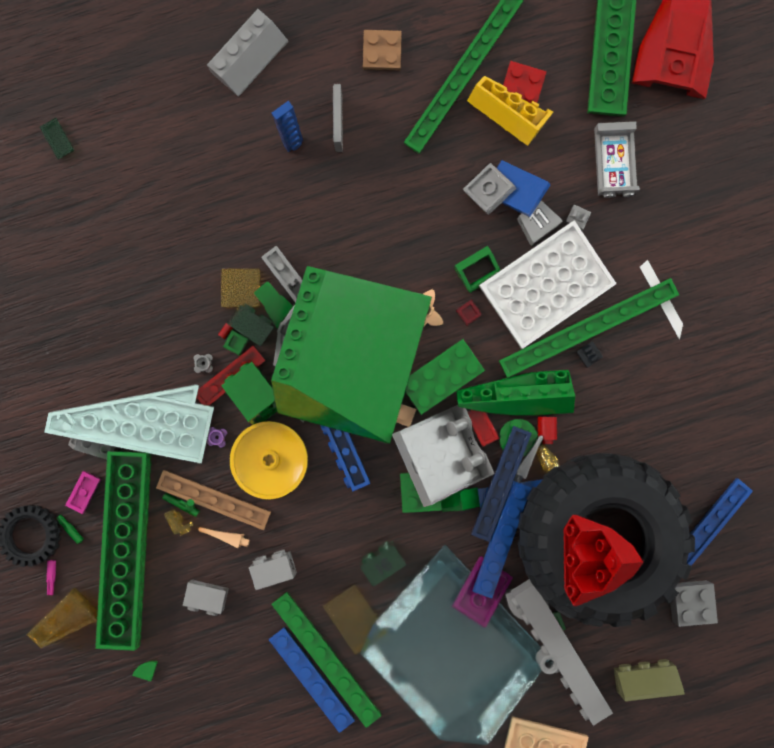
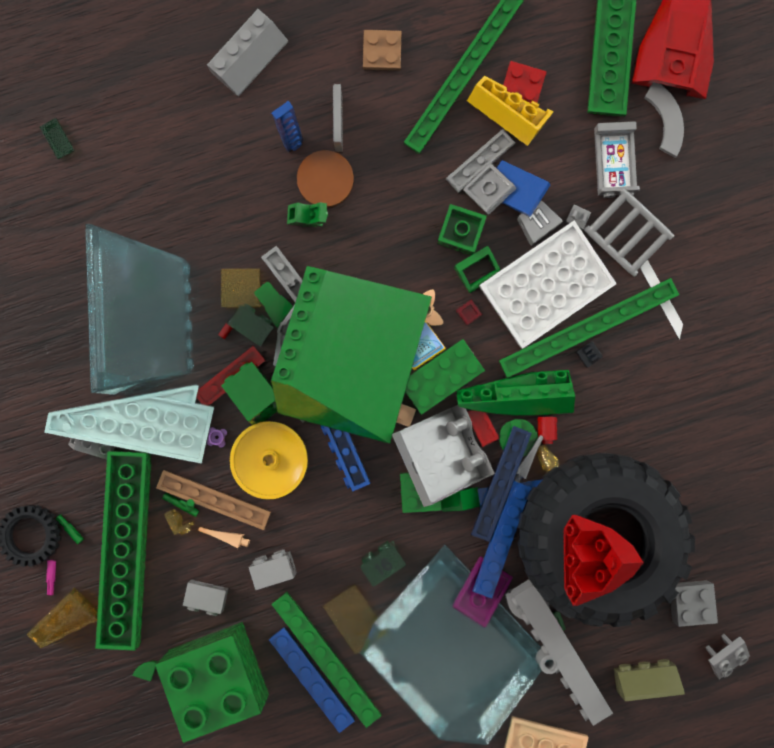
(83, 492): dark pink plate -> none
(135, 314): none -> clear light blue windscreen
(198, 363): light grey plate -> none
(212, 682): none -> green piece
(236, 343): green tile -> none
(307, 215): none -> green brick
(325, 178): none -> dark orange tile
(428, 347): none -> piece
(461, 230): none -> green brick
(479, 160): none -> light grey tile
(638, 209): none -> light grey bar
(672, 118): none -> light grey tile
(718, 517): blue plate -> none
(728, 658): none -> light grey plate

